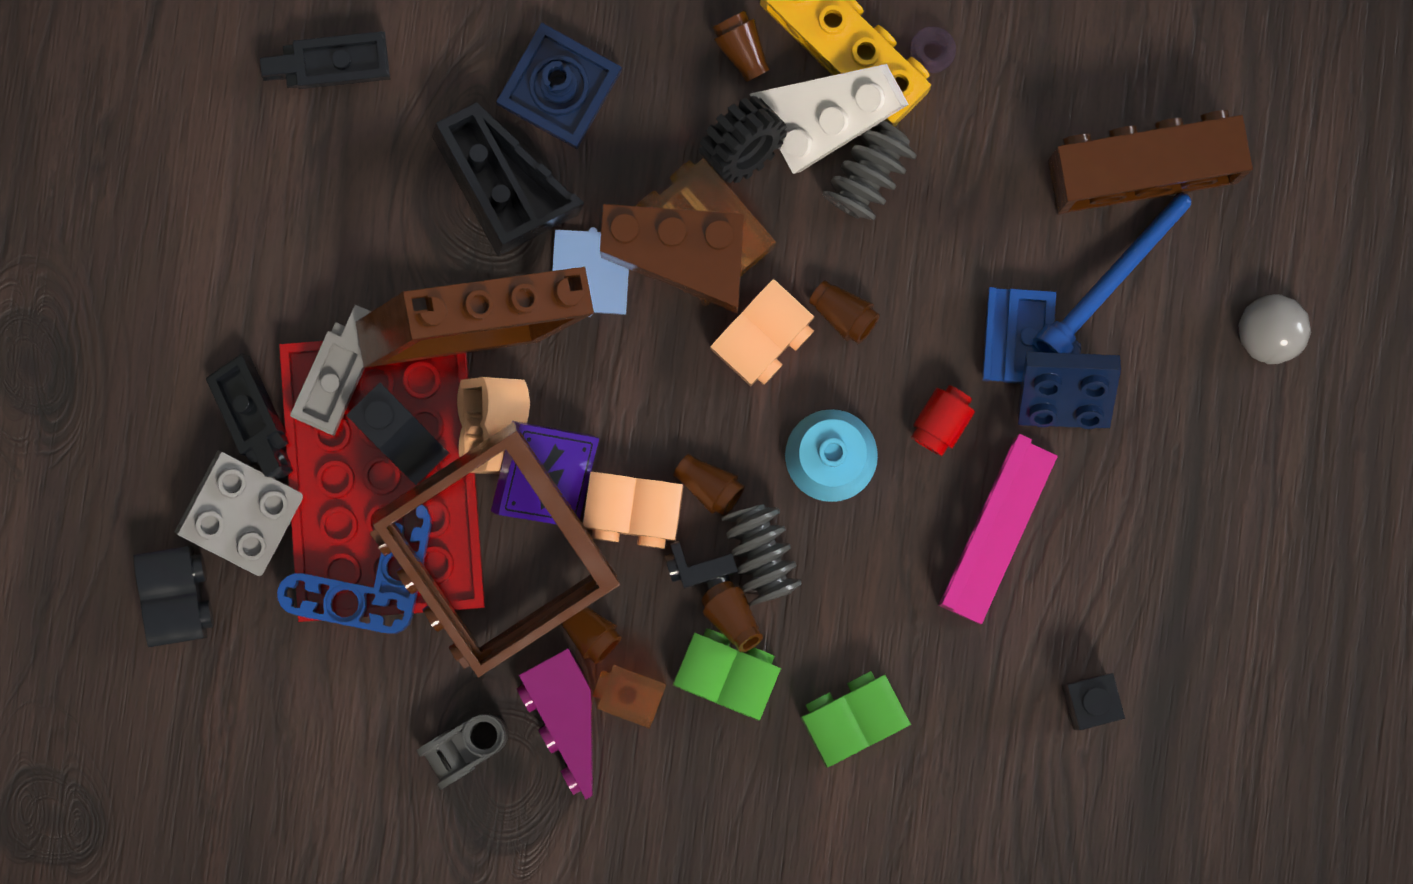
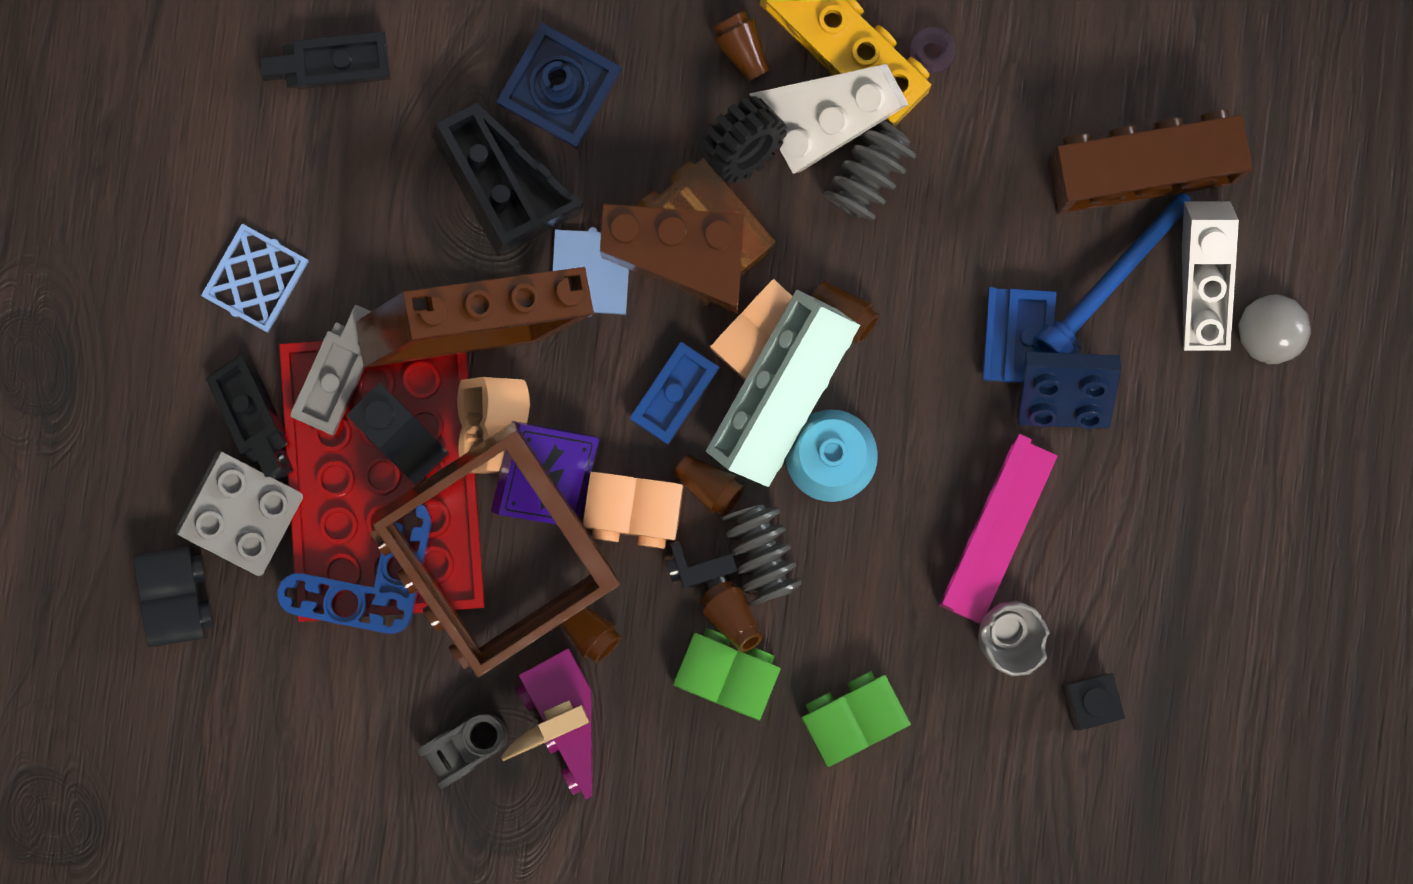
(237, 309): none -> light blue window
(559, 721): none -> tan plate
(629, 695): clear orange brick -> none
(674, 393): none -> blue plate
(782, 388): none -> light aqua brick
(943, 420): red brick -> none
(1013, 638): none -> light grey hair
(1208, 274): none -> white slope

